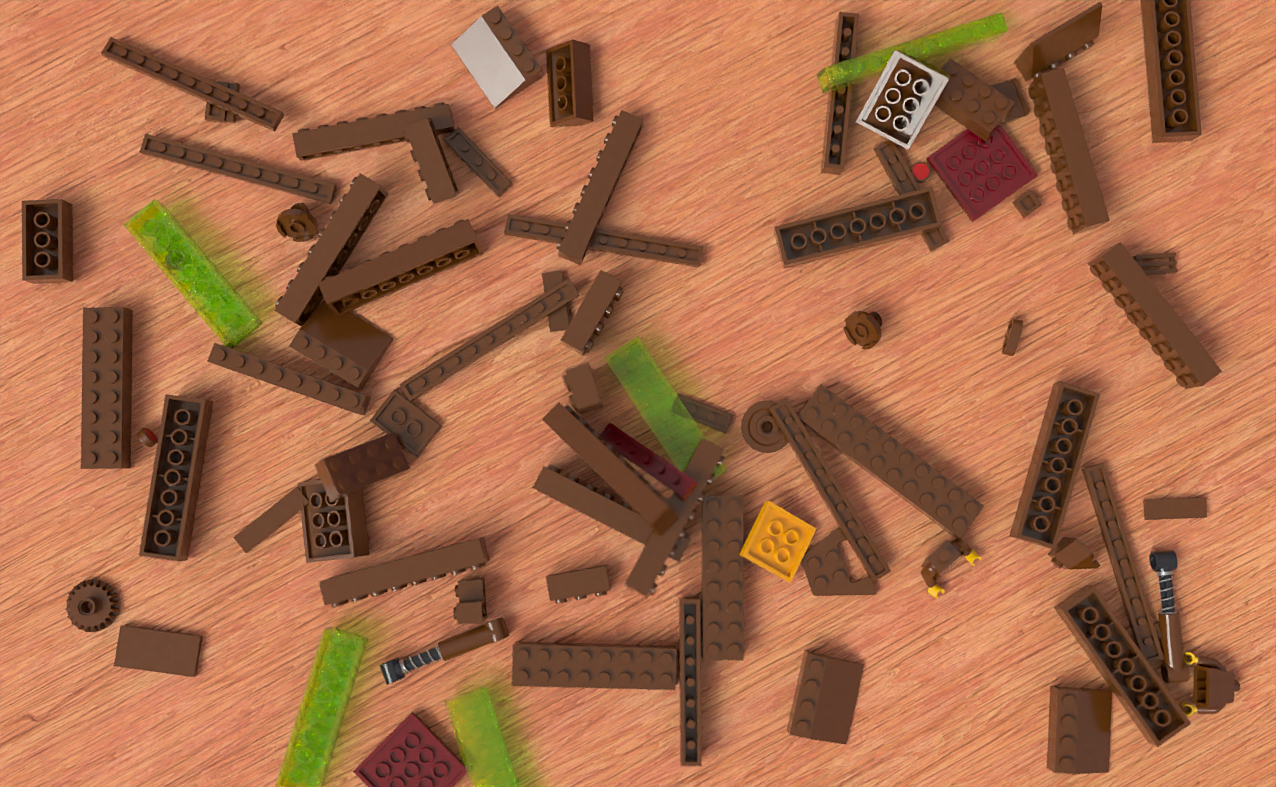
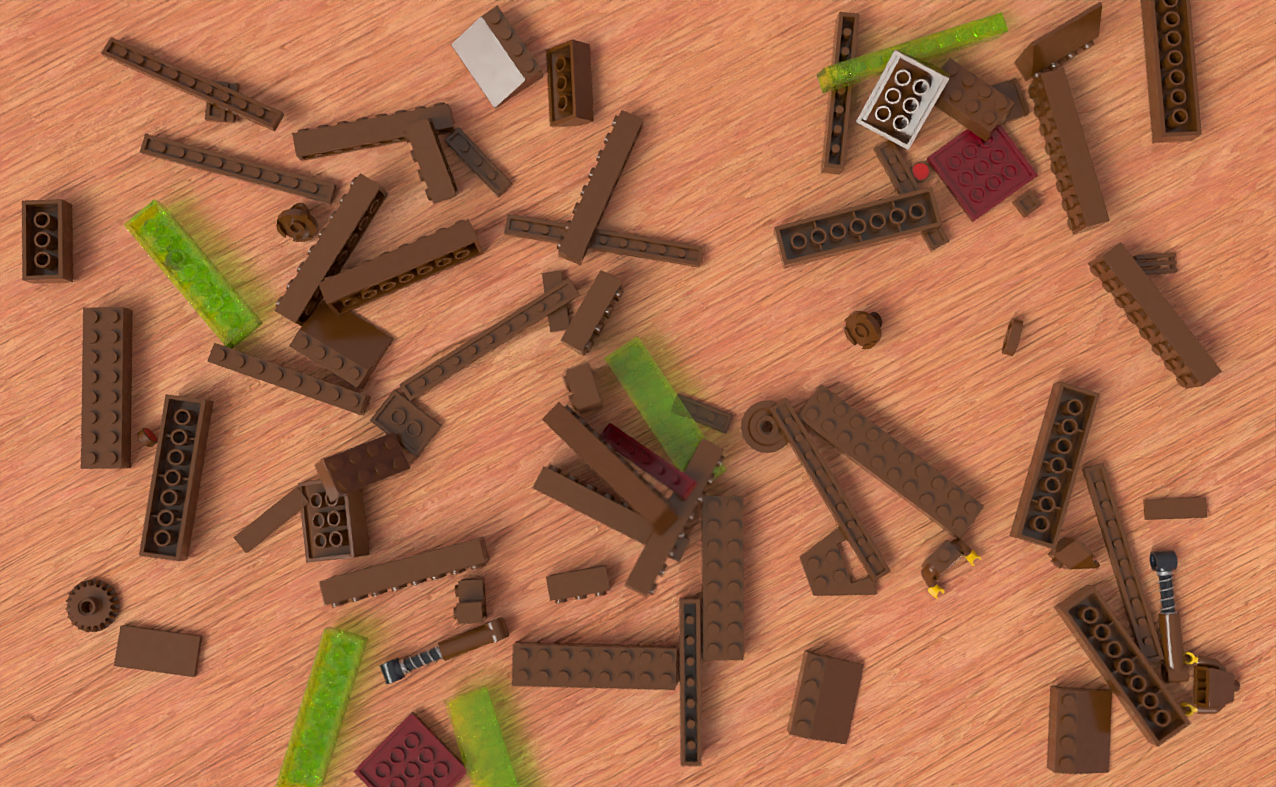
(778, 541): light orange plate -> none

